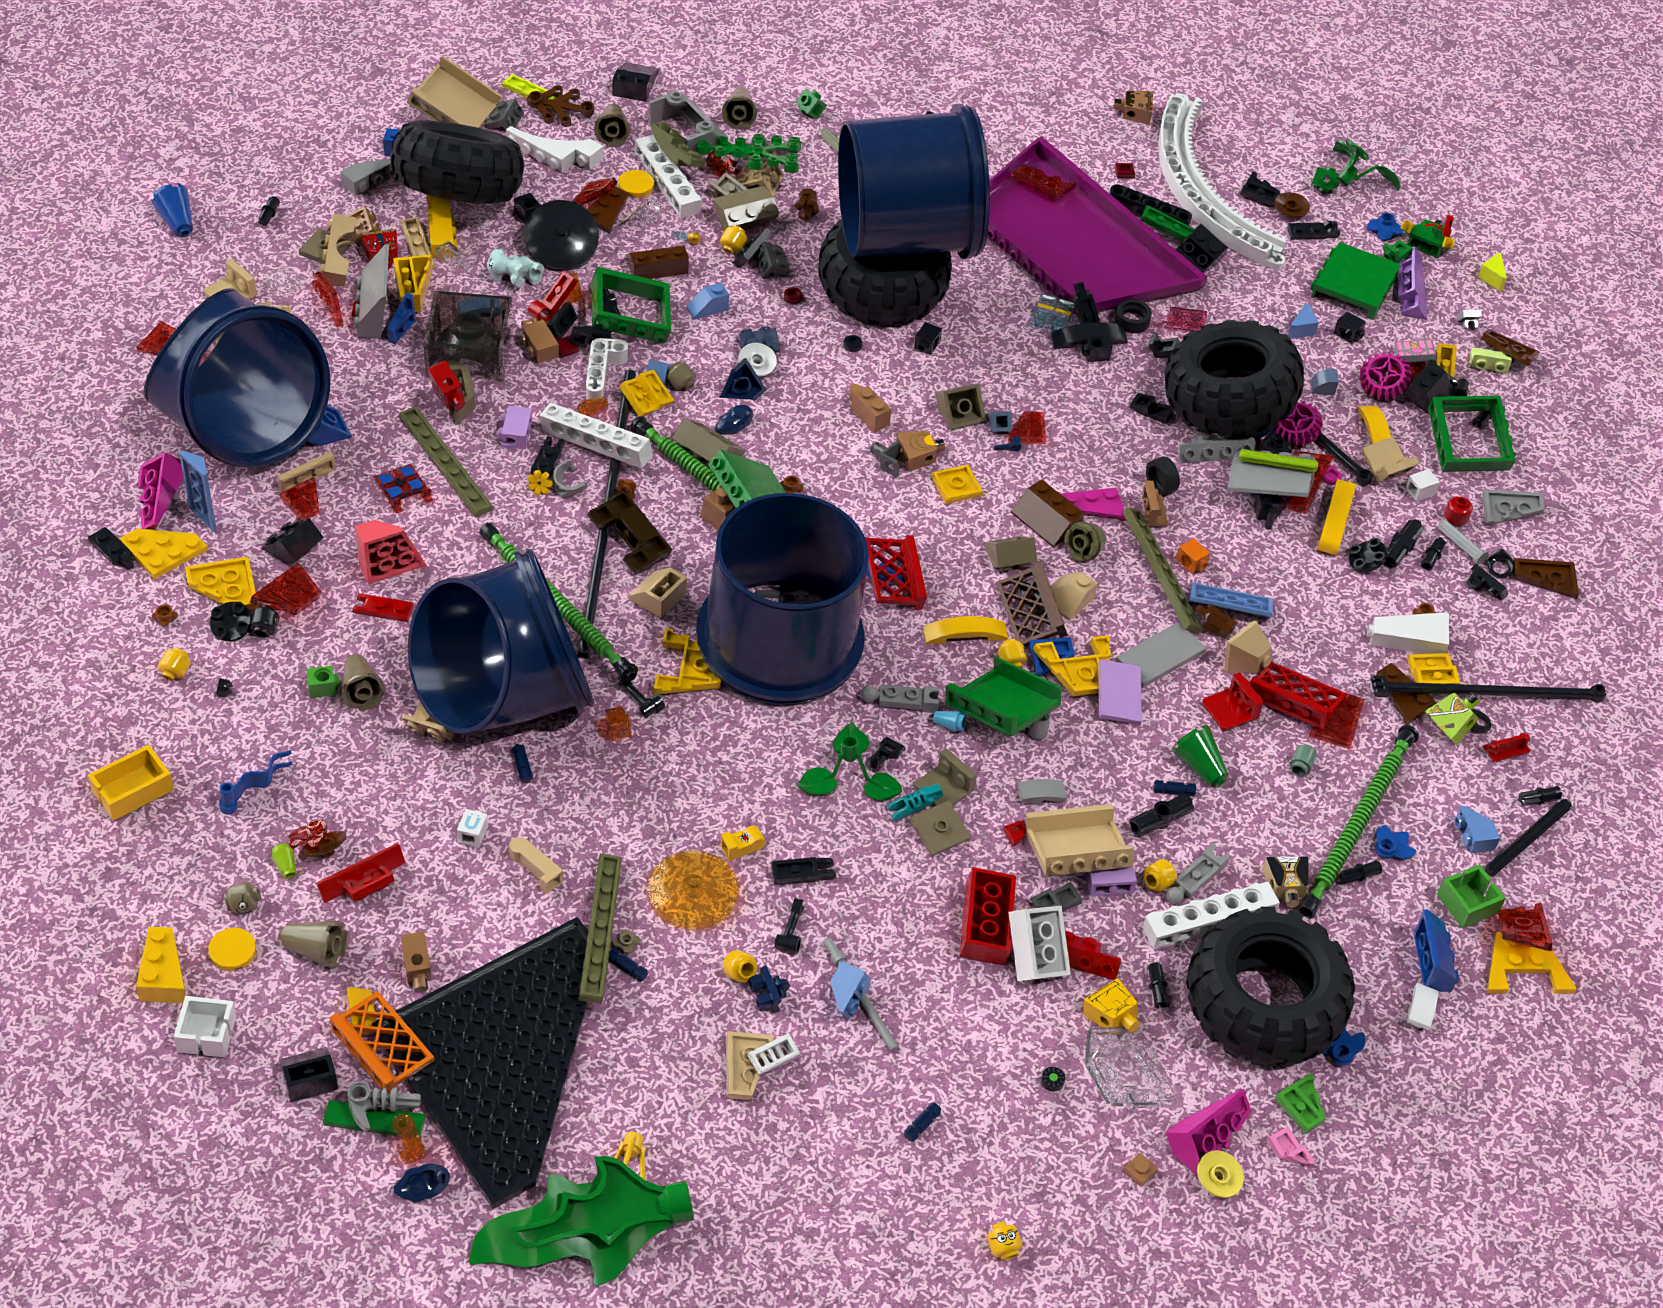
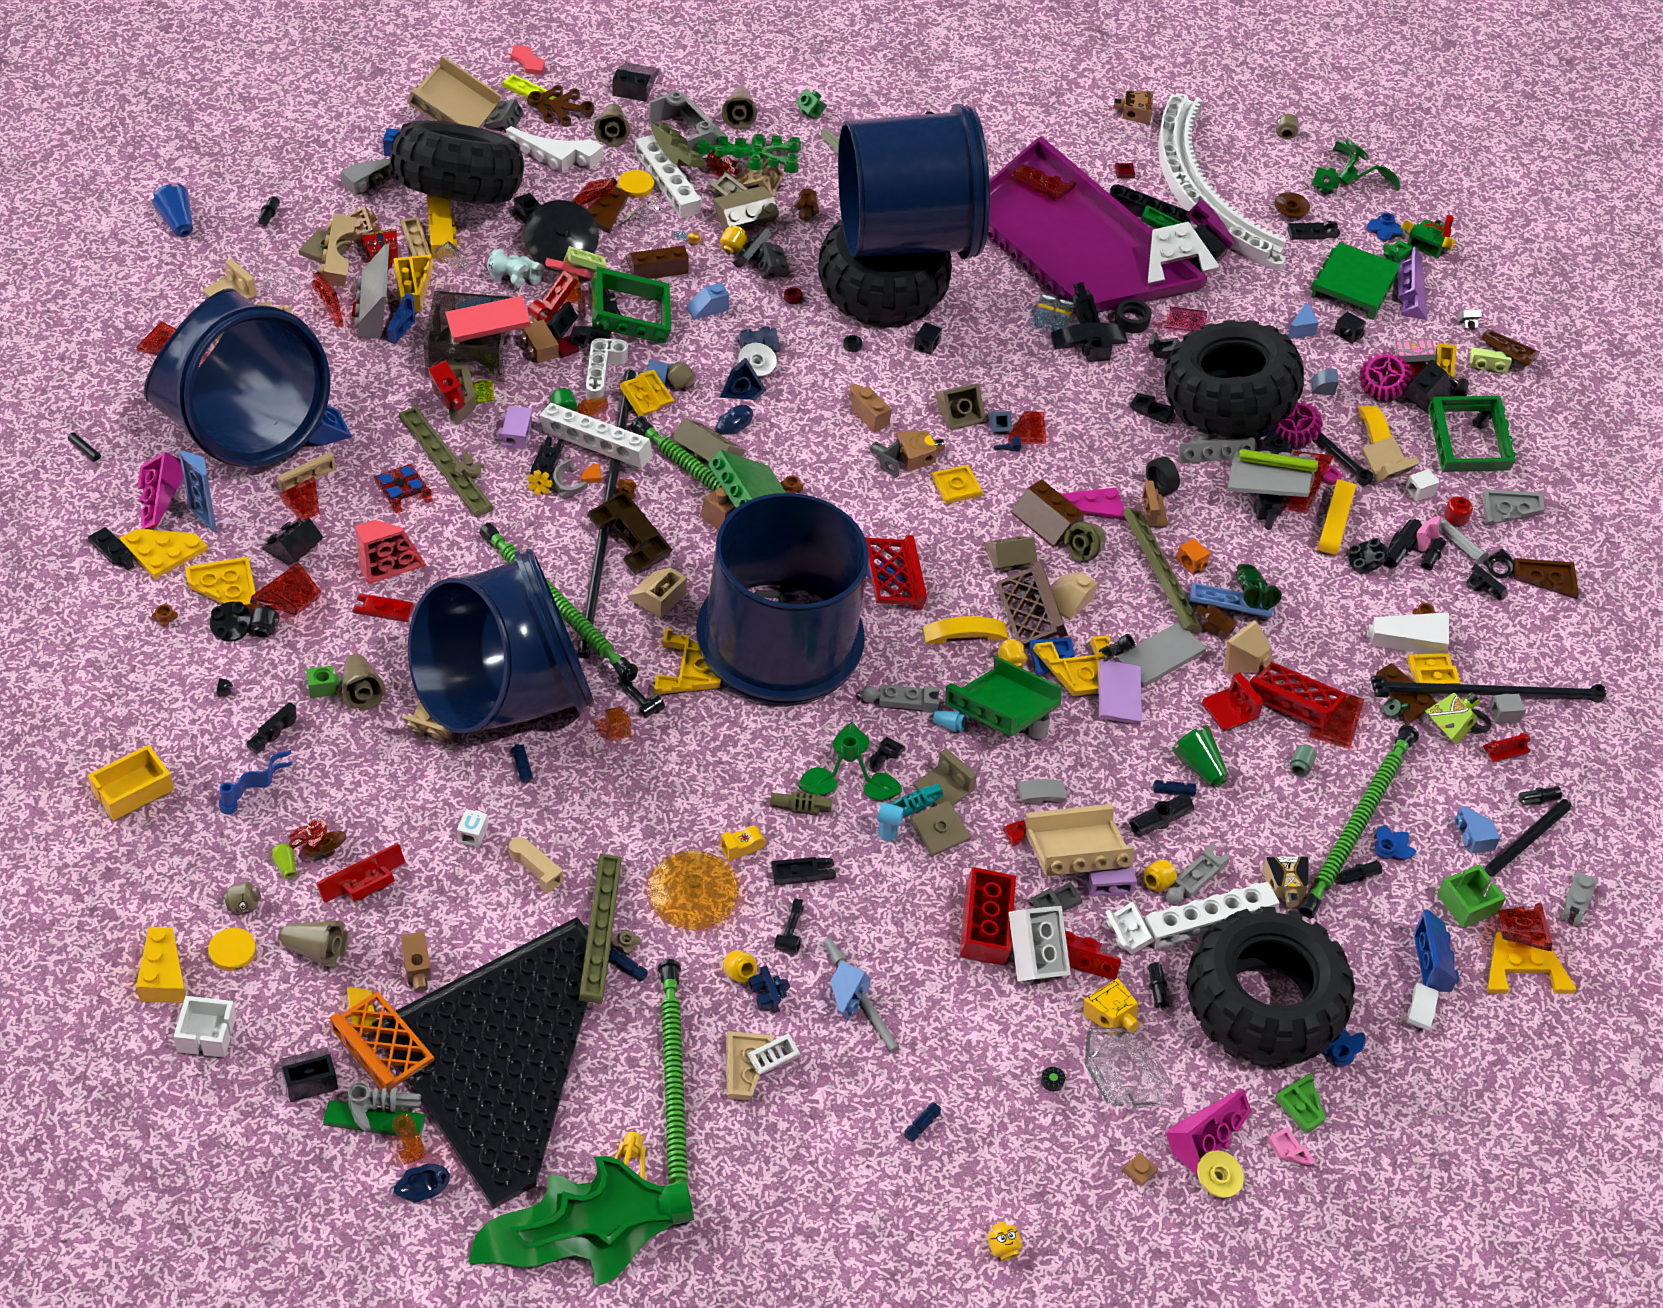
(84, 446): none -> black piece
(174, 664): yellow head -> none
(272, 728): none -> black hinge
(465, 466): none -> dark tan piece
(483, 391): none -> clear neon green tile
(488, 319): none -> coral tile
(524, 56): none -> coral tile
(562, 266): none -> coral tile
(564, 398): none -> green head
(584, 259): none -> yellowish green bracket
(592, 474): none -> orange tile
(673, 1073): none -> bright green hose
(801, 802): none -> olive hinge
(890, 820): none -> medium azure piece
(1125, 643): none -> black brick
(1130, 928): none -> white bracket
(1177, 244): none -> white wing
(1203, 214): none -> magenta slope
(1256, 588): none -> dark green piece
(1259, 190): black wing -> none
(1287, 126): none -> dark tan head
(1398, 708): none -> dark green piece
(1428, 531): none -> bright pink slope
(1494, 272): neon yellow slope -> none
(1507, 708): none -> light grey brick
(1579, 896): none -> light grey hinge

